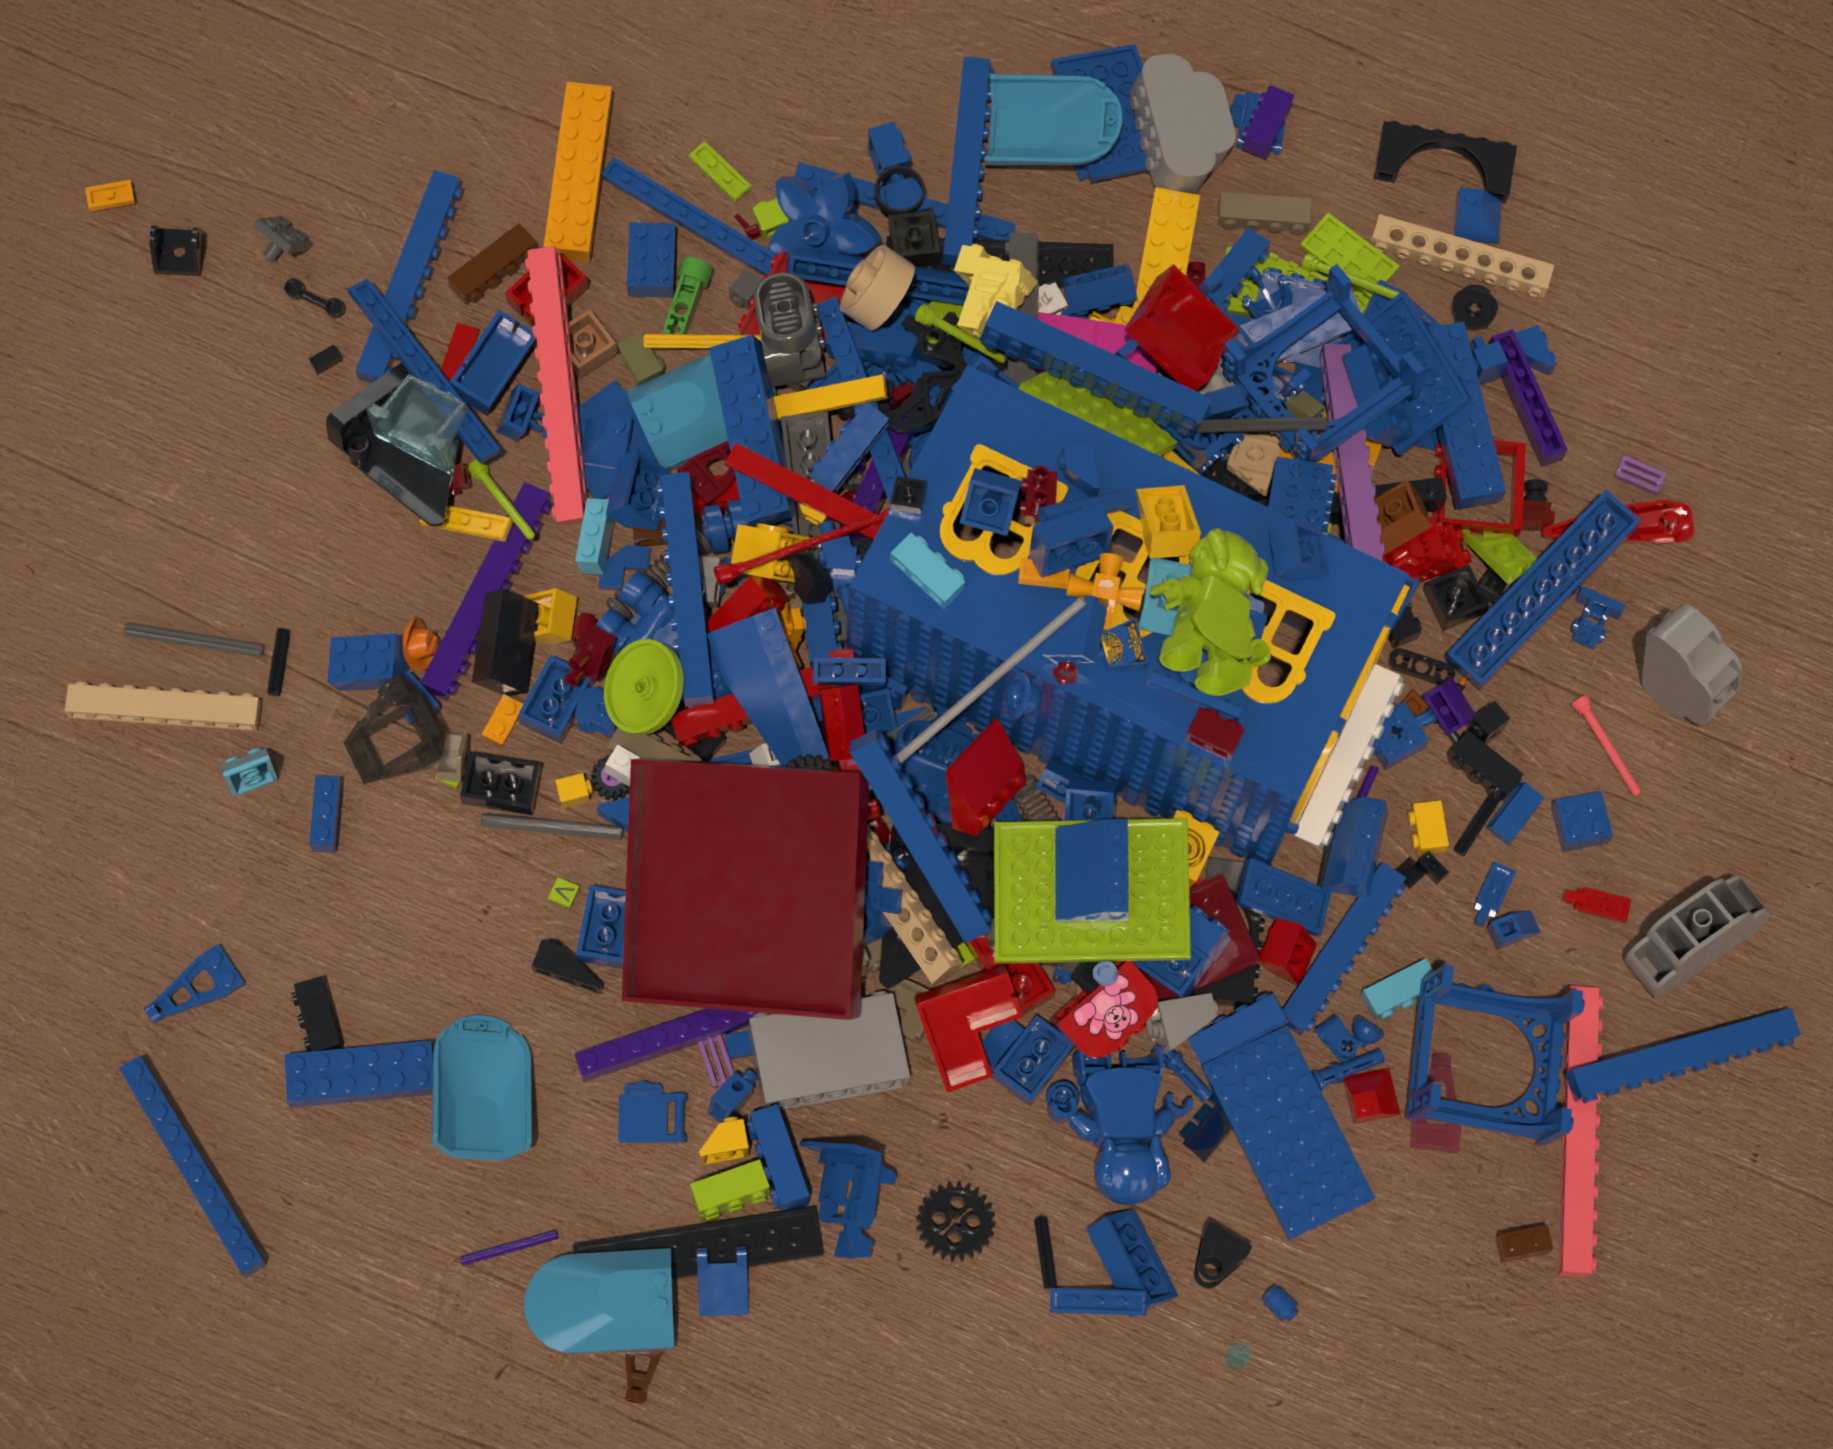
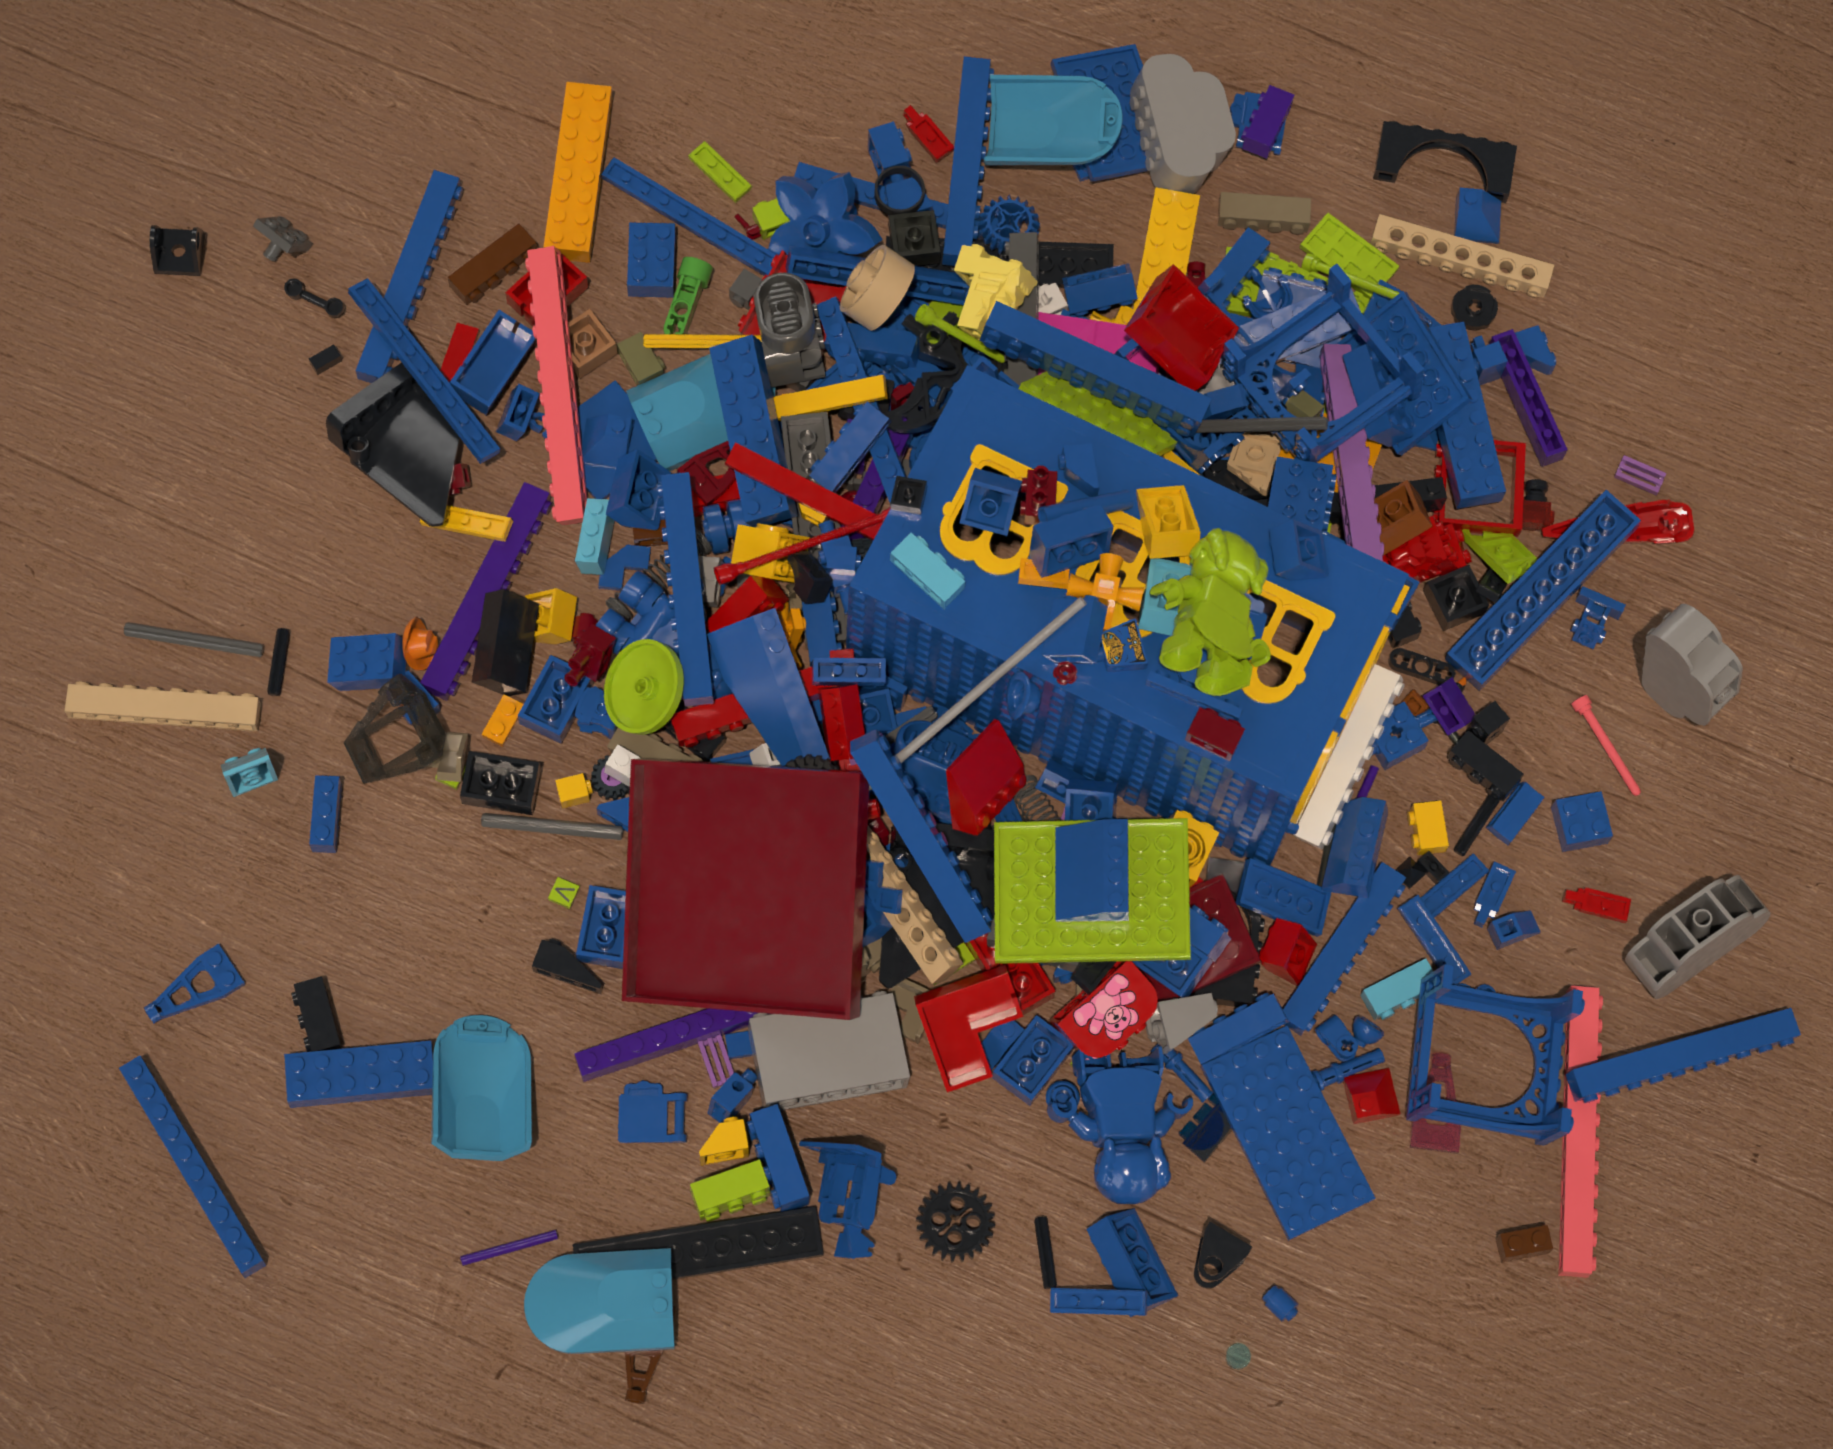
(110, 195): light orange plate -> none
(420, 421): clear light blue windscreen -> none
(481, 472): lime piece -> none
(722, 1285): blue flag -> none
(928, 134): none -> red hinge
(1009, 213): none -> blue gear
(1105, 973): medium blue tile -> none
(1433, 938): none -> blue tile
(1454, 885): none -> blue tile

